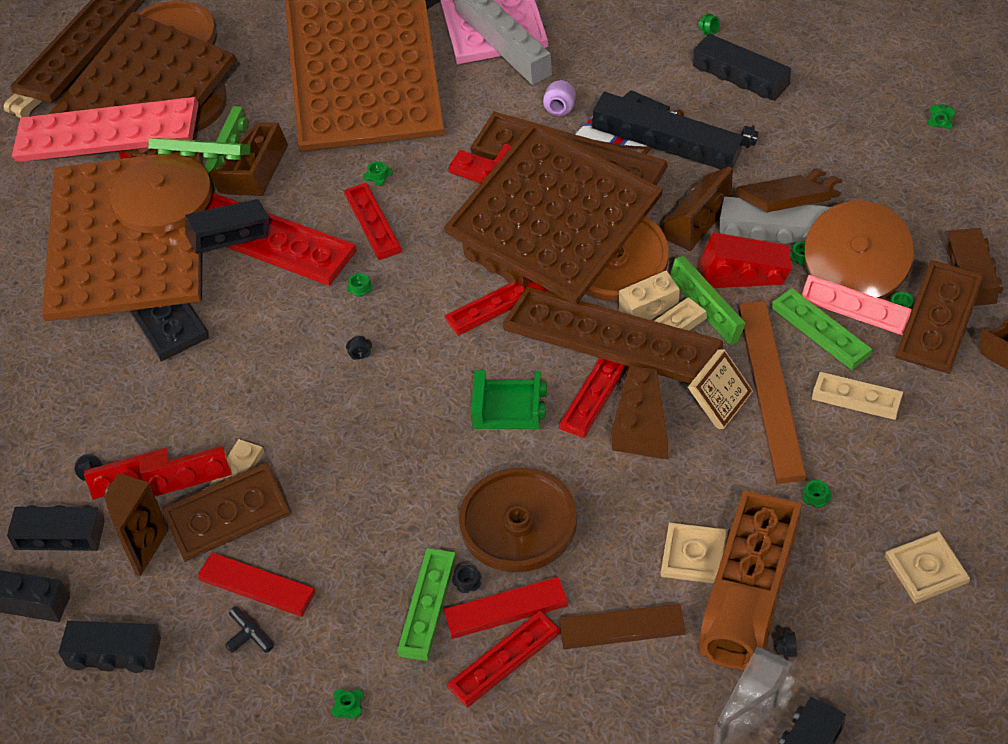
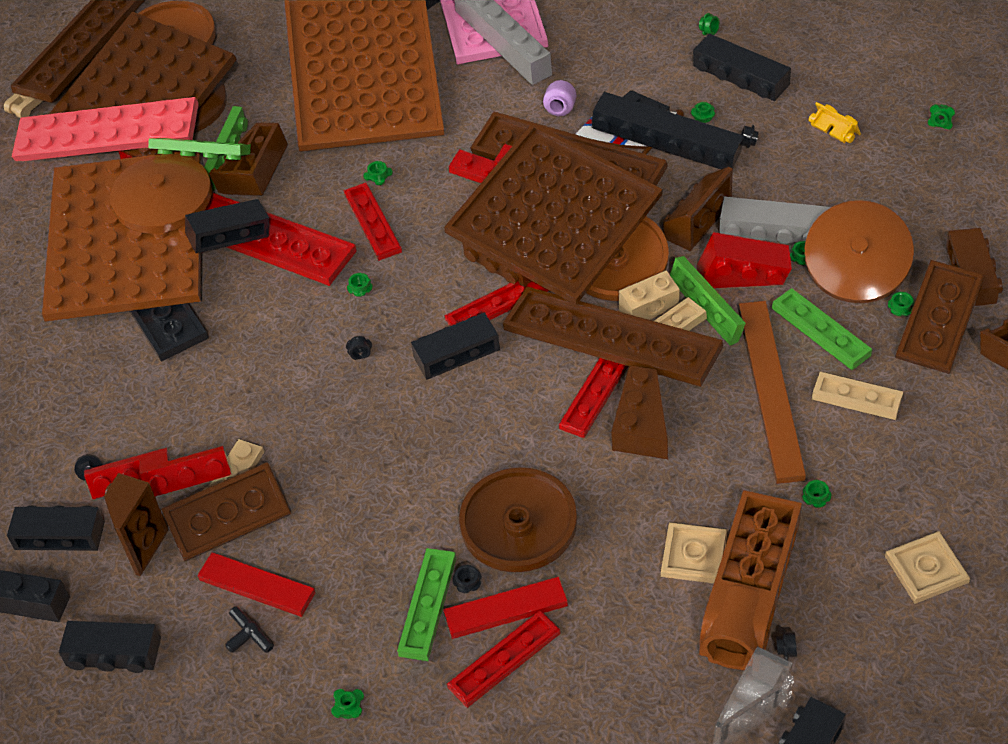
(455, 346): none -> black brick
(507, 402): green panel -> none
(622, 626): reddish brown tile -> none
(703, 112): none -> green plate
(720, 389): tan tile -> none
(790, 191): reddish brown tile -> none
(843, 126): none -> yellow hinge
(856, 304): coral tile -> none

